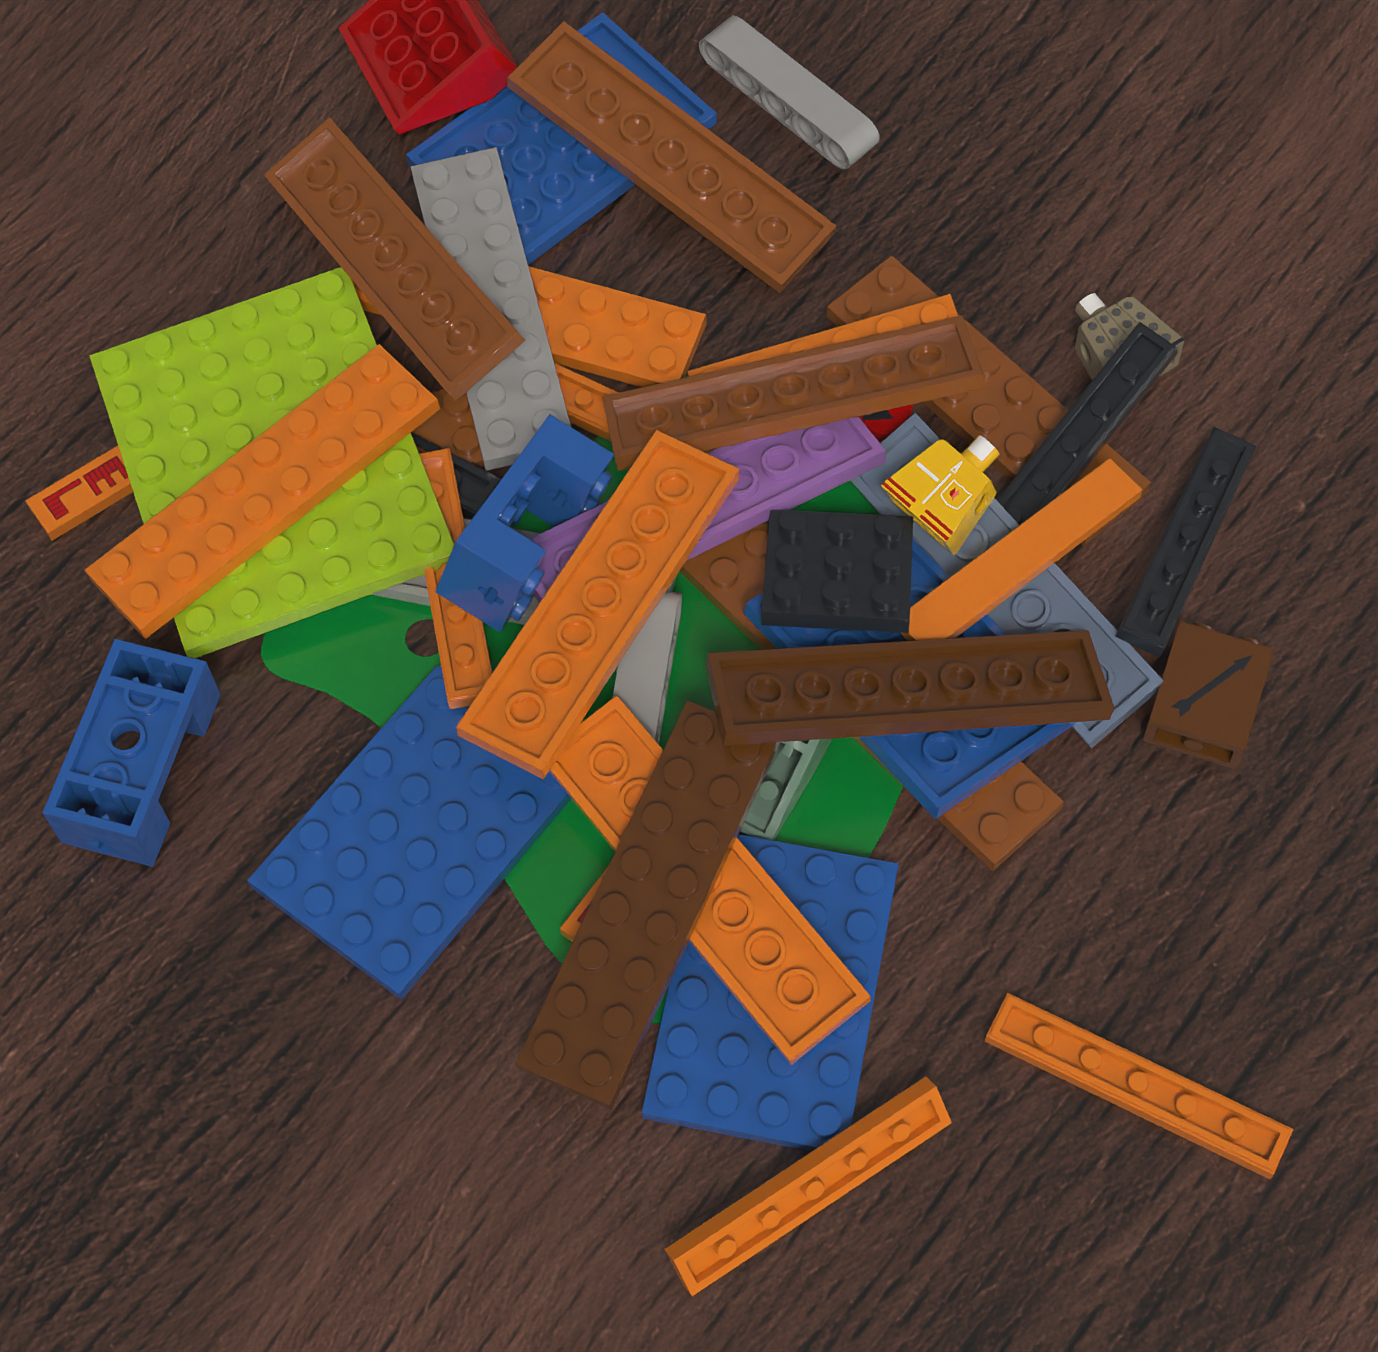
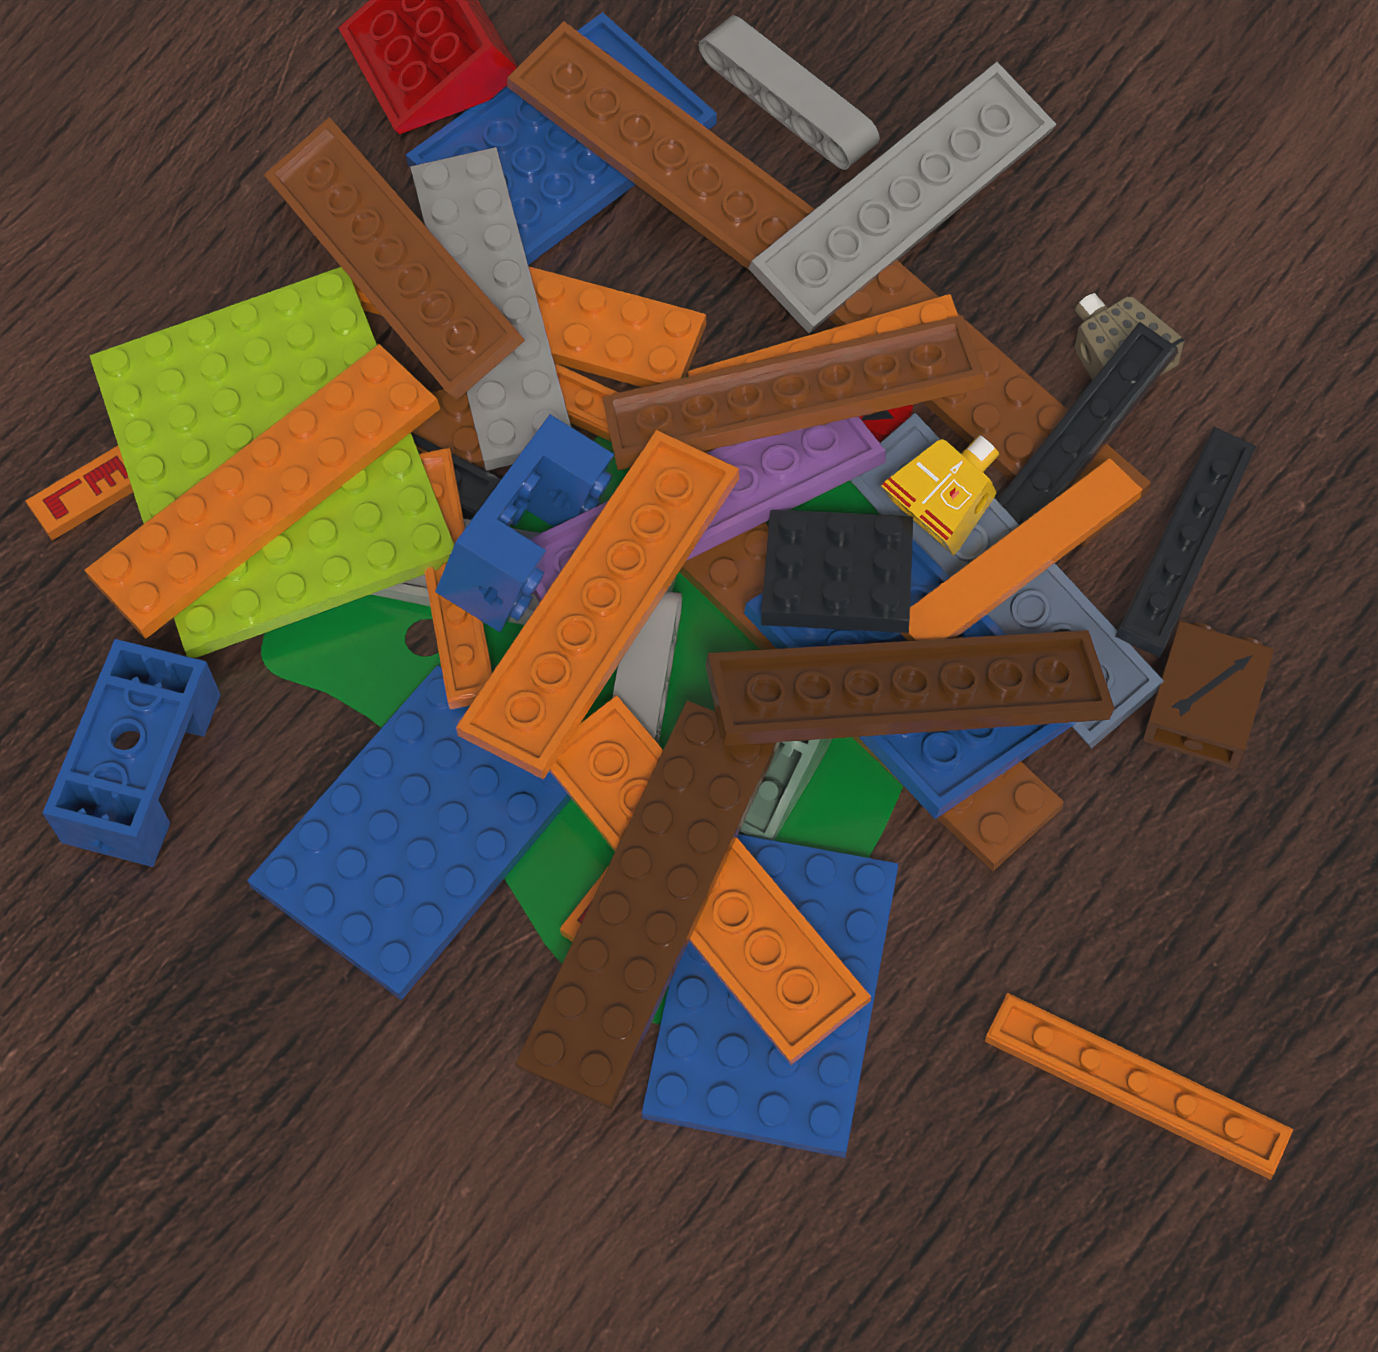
(808, 1186): orange plate -> none
(901, 197): none -> light grey plate

